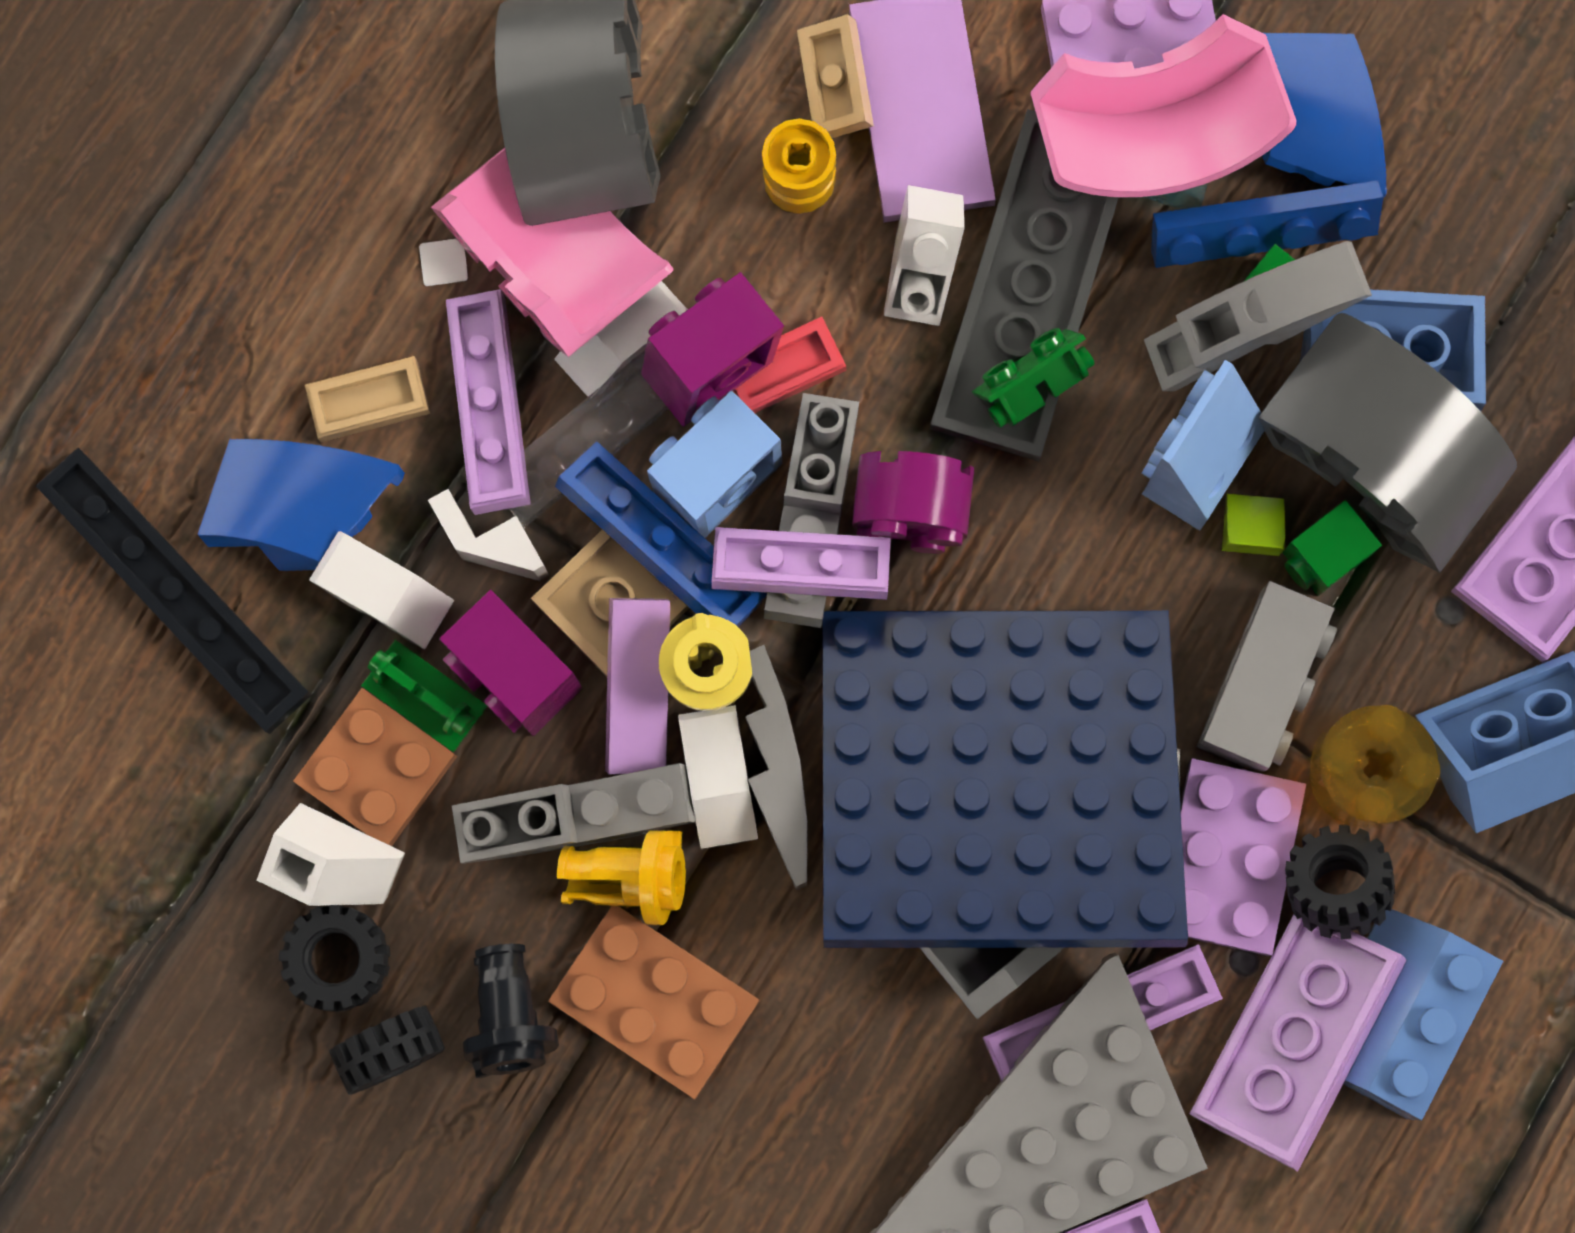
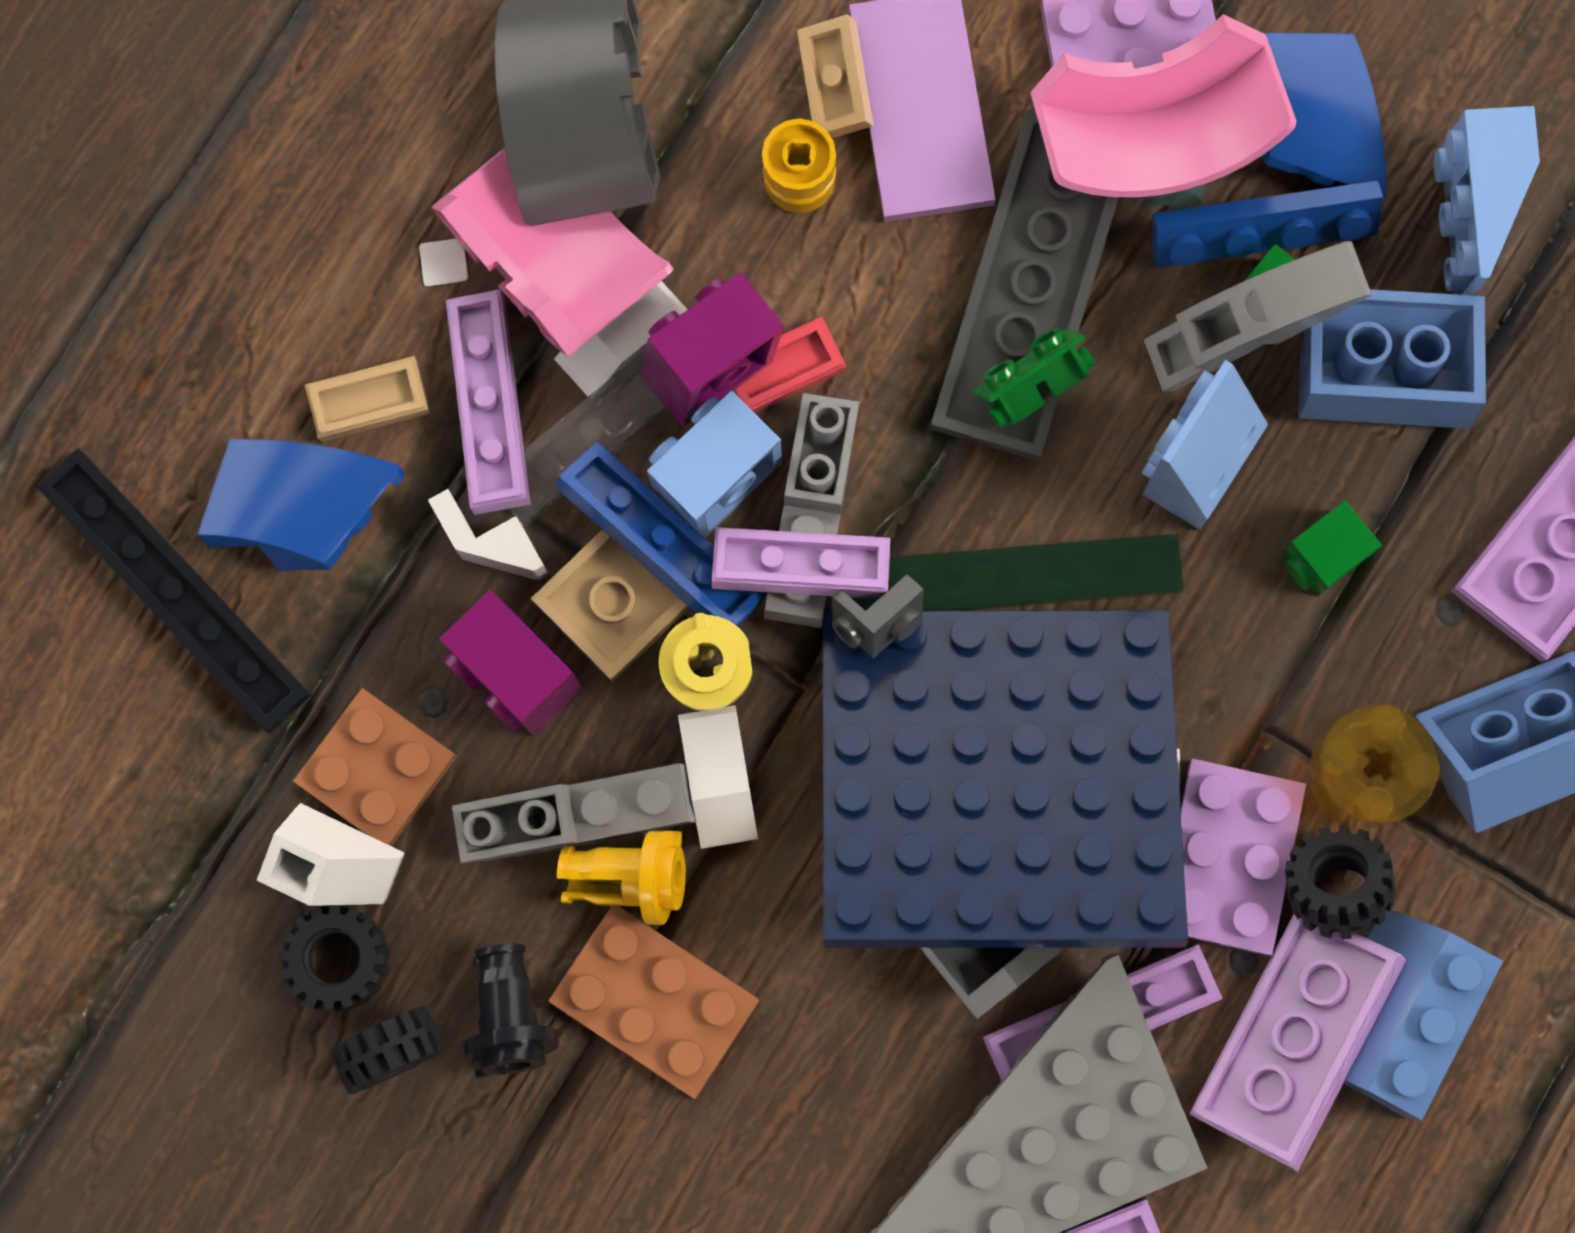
(381, 589): white slope -> none
(423, 695): green hinge -> none
(634, 685): lavender tile -> none
(780, 788): light grey slope -> none
(889, 618): none -> dark grey bracket
(914, 499): magenta brick -> none
(924, 255): white slope -> none
(1042, 573): none -> clear green tile
(1254, 525): lime slope -> none
(1268, 679): light grey brick -> none
(1395, 434): dark grey panel -> none
(1485, 178): none -> light blue slope

